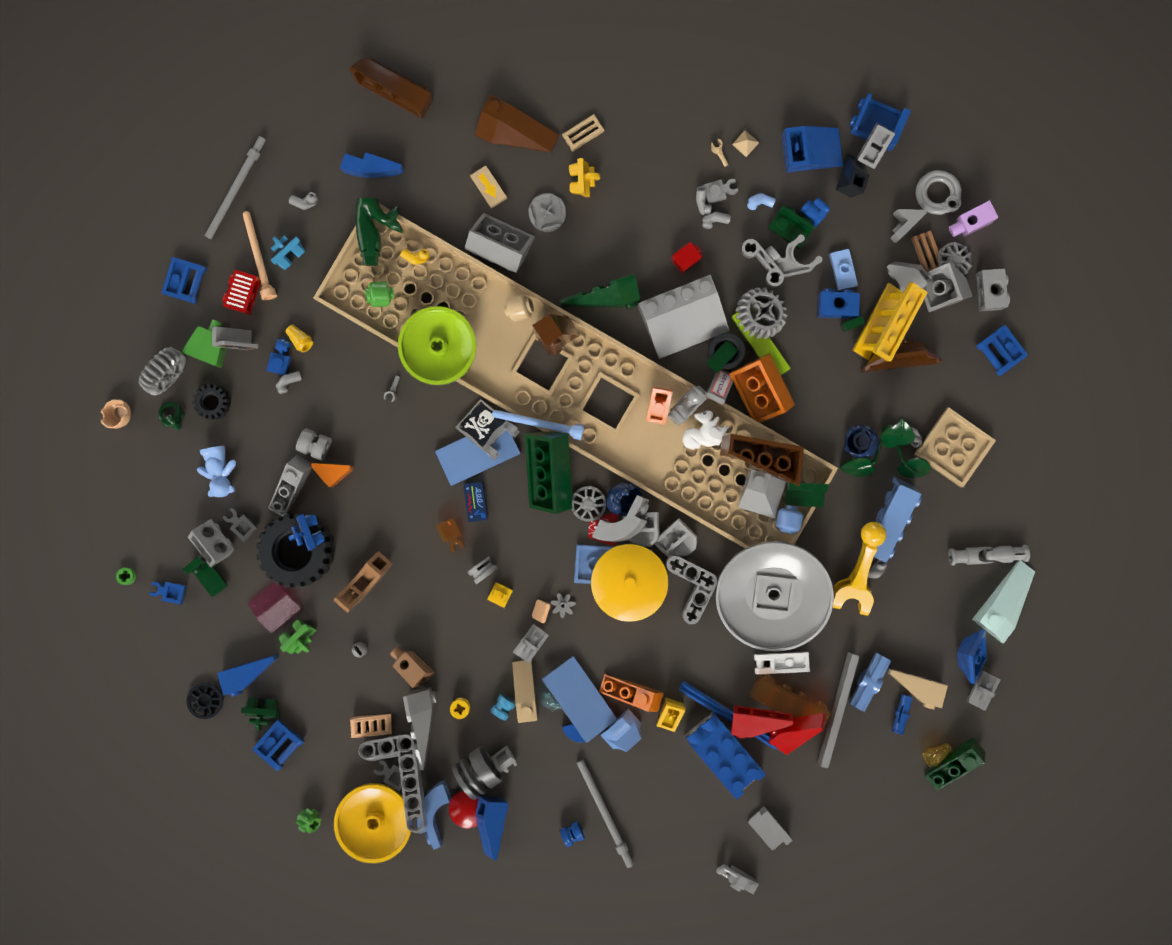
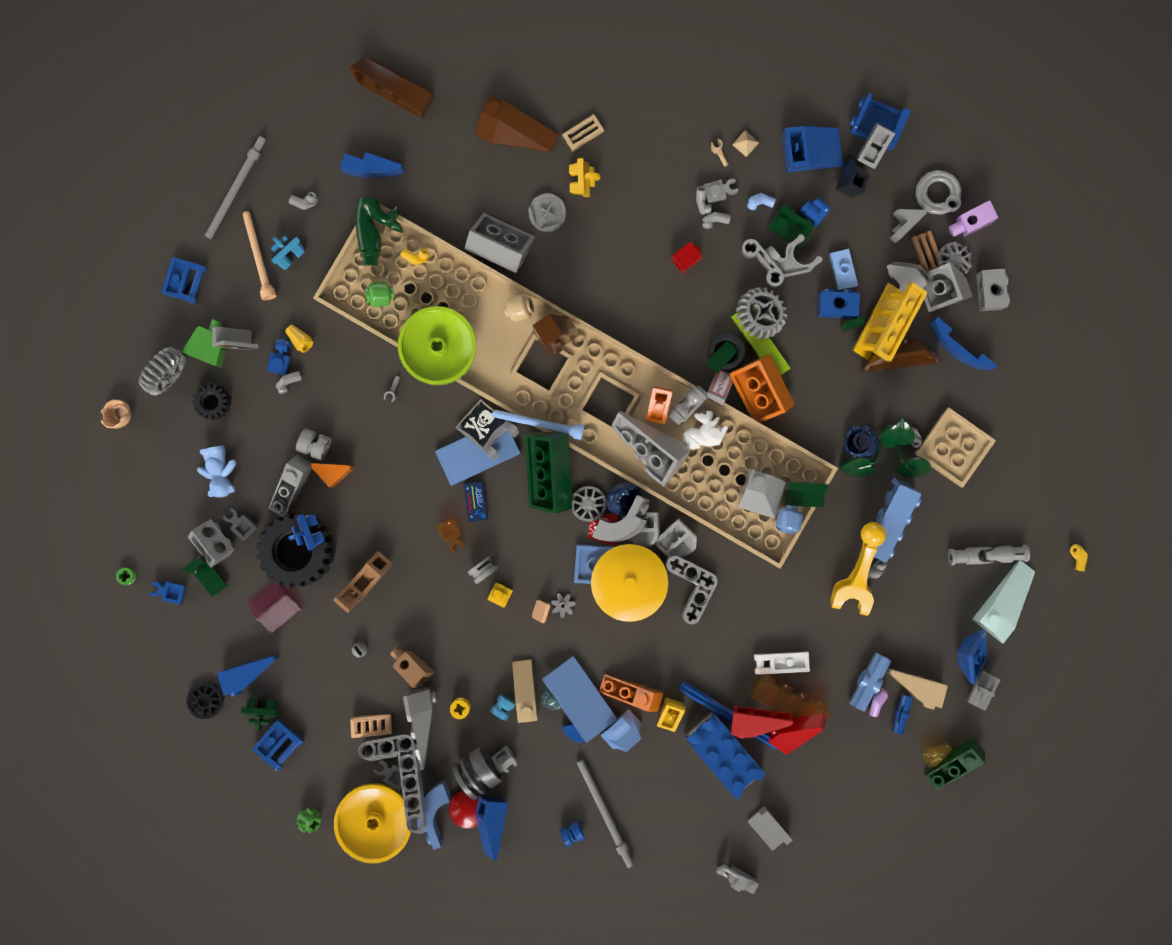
(170, 420): dark green piece -> none
(241, 292): red brick -> none
(299, 640): bright green hips -> none
(488, 187): tan tile -> none
(531, 643): light grey hips -> none
(618, 294): dark green wedge -> none
(656, 450): none -> light grey wedge
(684, 316): light grey slope -> none
(773, 457): reddish brown wedge -> none
(778, 621): light grey dish -> none
(838, 710): light grey tile -> none
(877, 702): none -> lavender arm
(941, 332): none -> blue slope
(1006, 345): blue plate -> none
(1080, 556): none -> yellow arm

